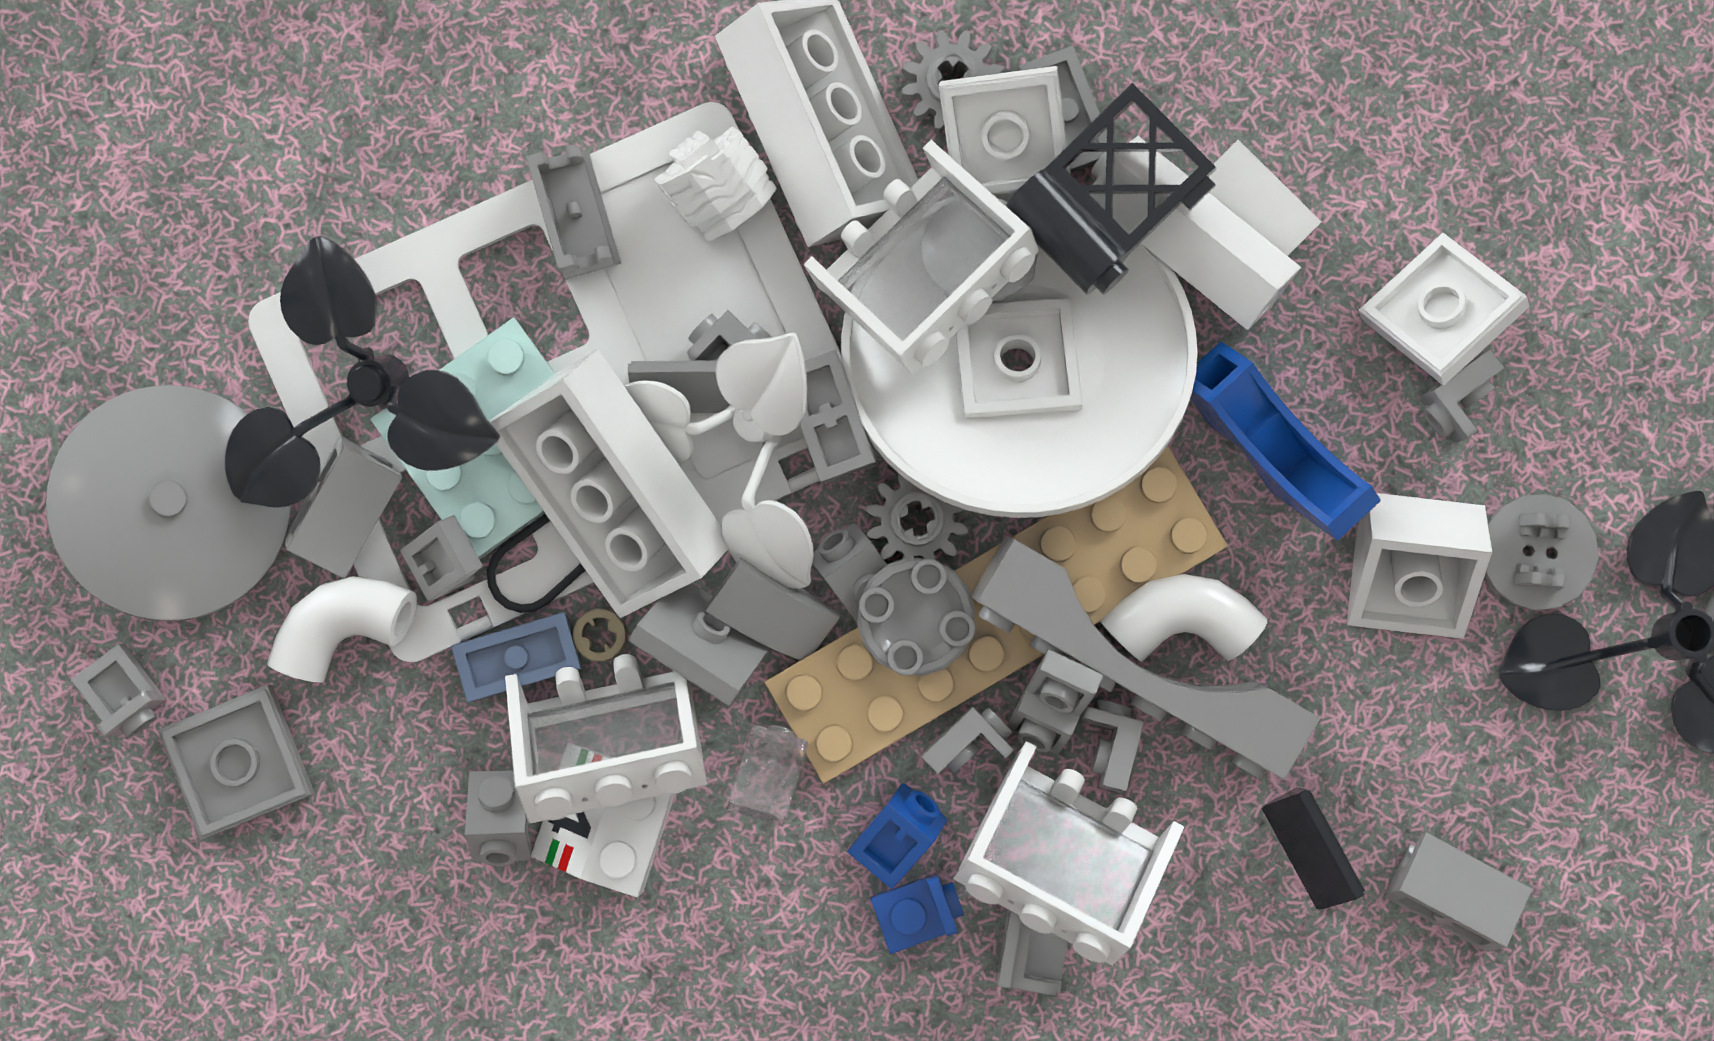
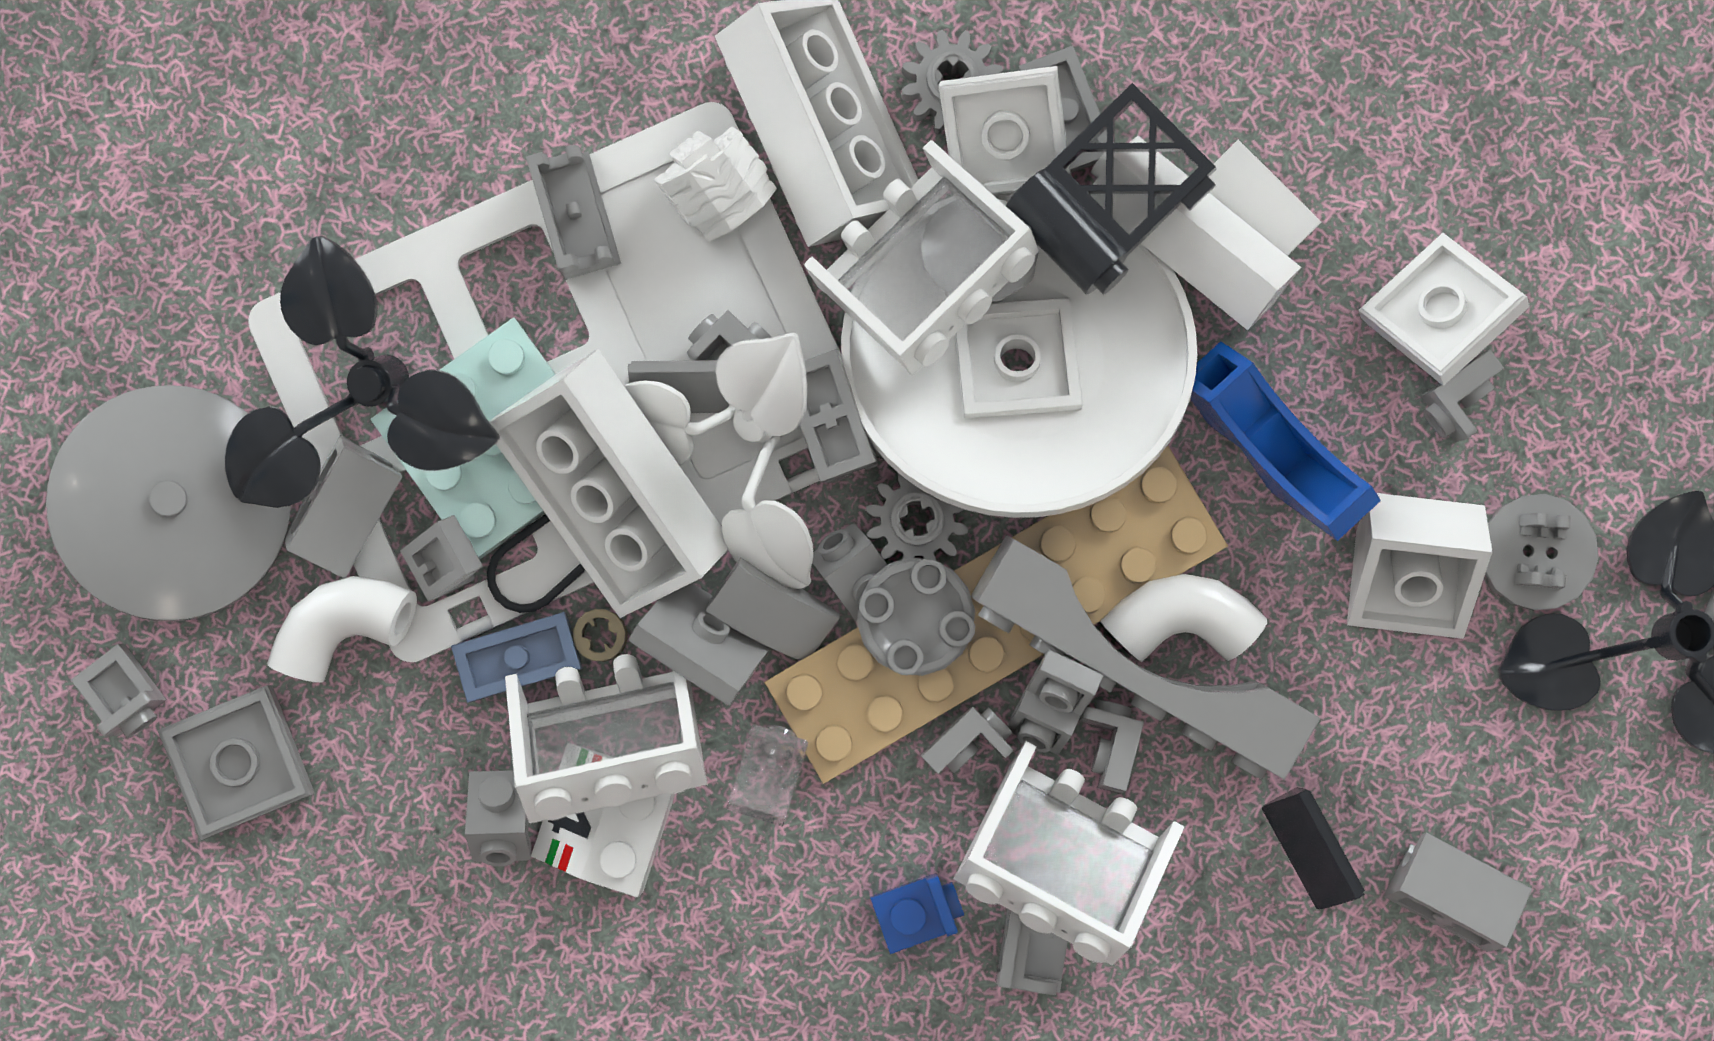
(898, 835): blue bracket -> none

